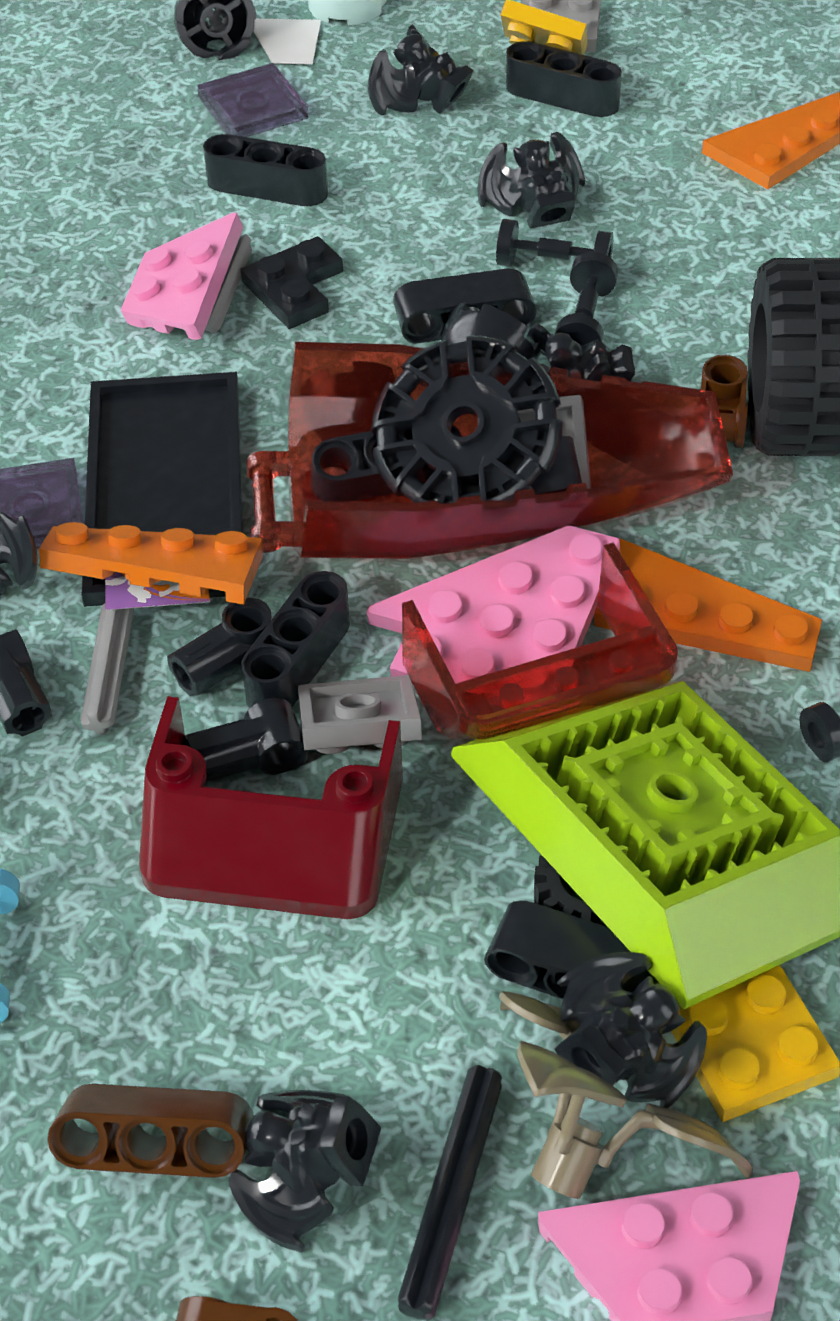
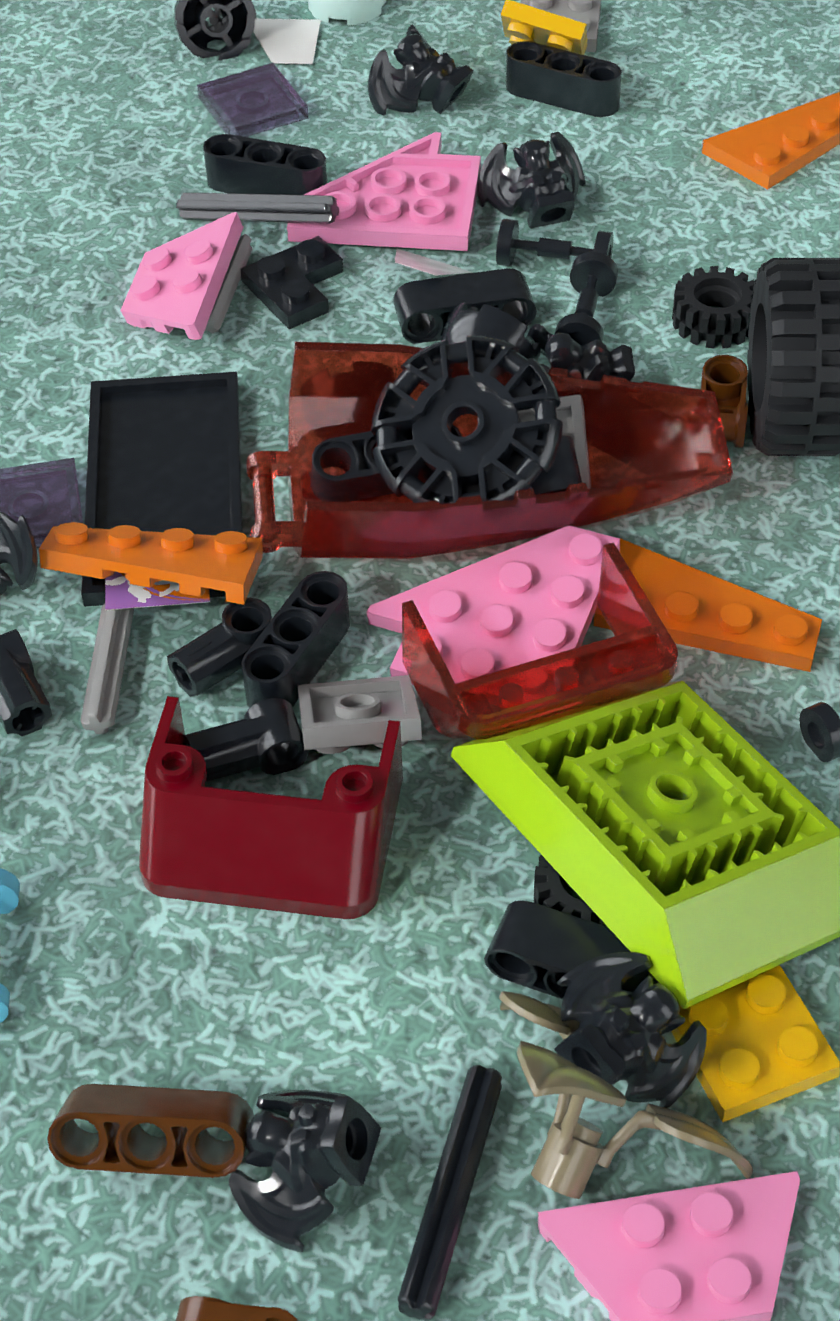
(259, 207): none -> axle
(402, 201): none -> bright pink wing
(426, 264): none -> white sticker
(711, 324): none -> black tyre

